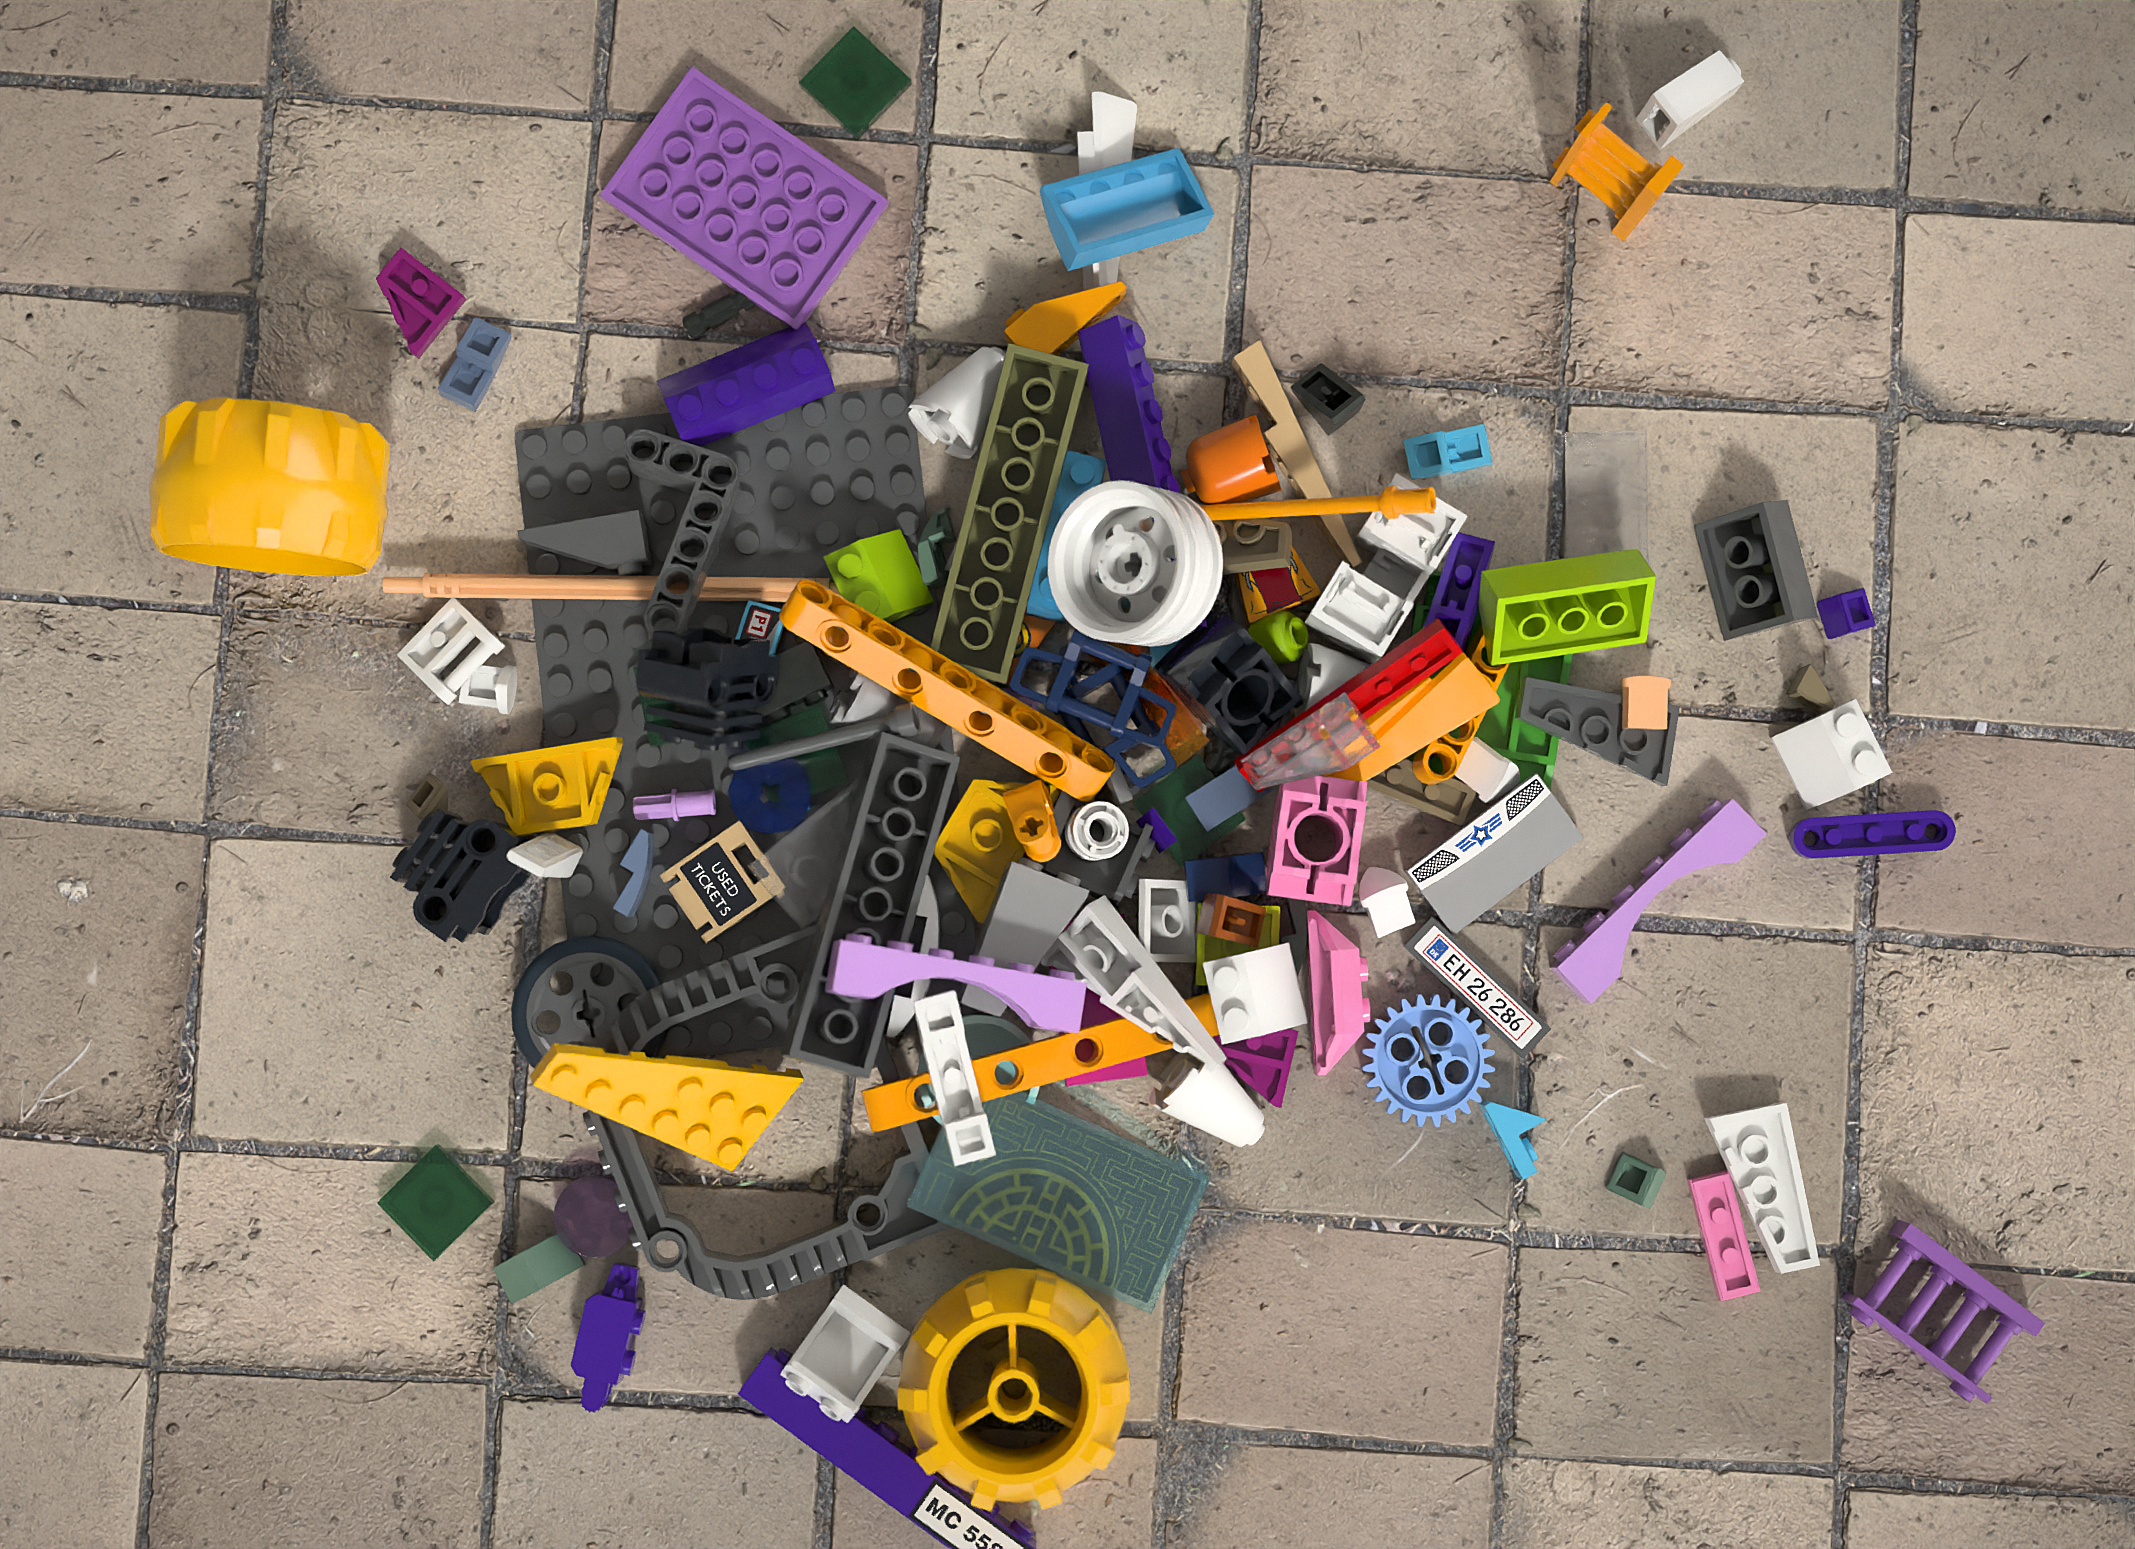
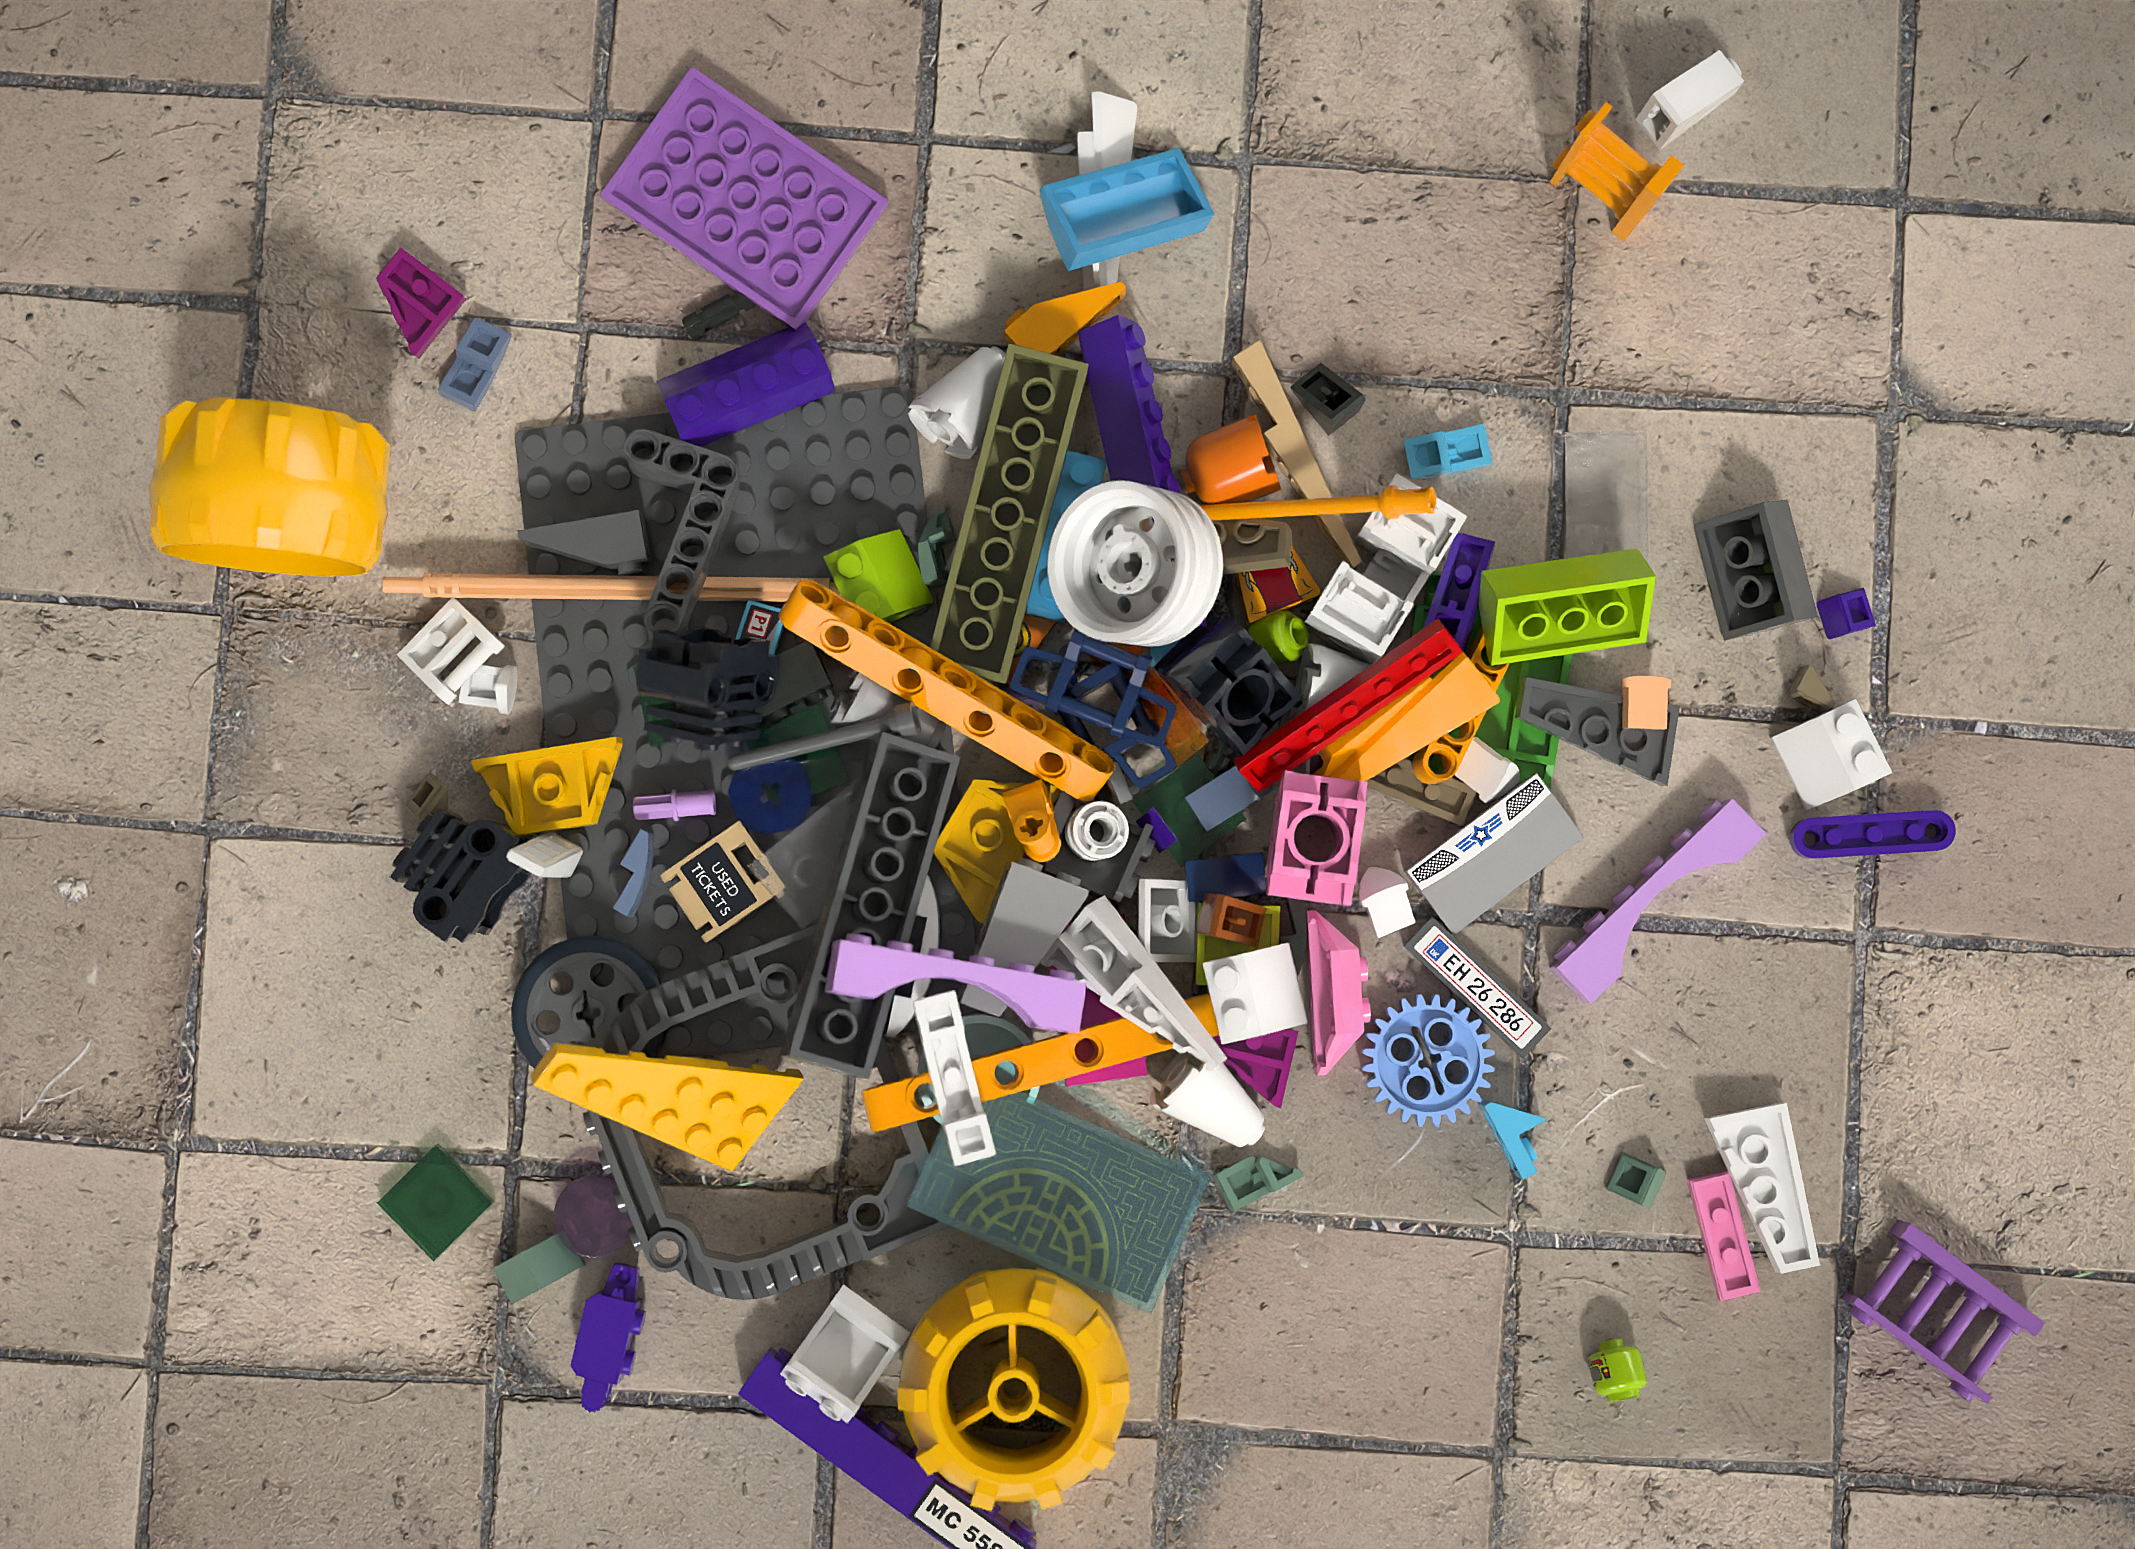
(855, 83): clear green tile -> none
(1252, 1179): none -> sand green slope
(1316, 746): clear slope -> none
(1617, 1371): none -> lime head

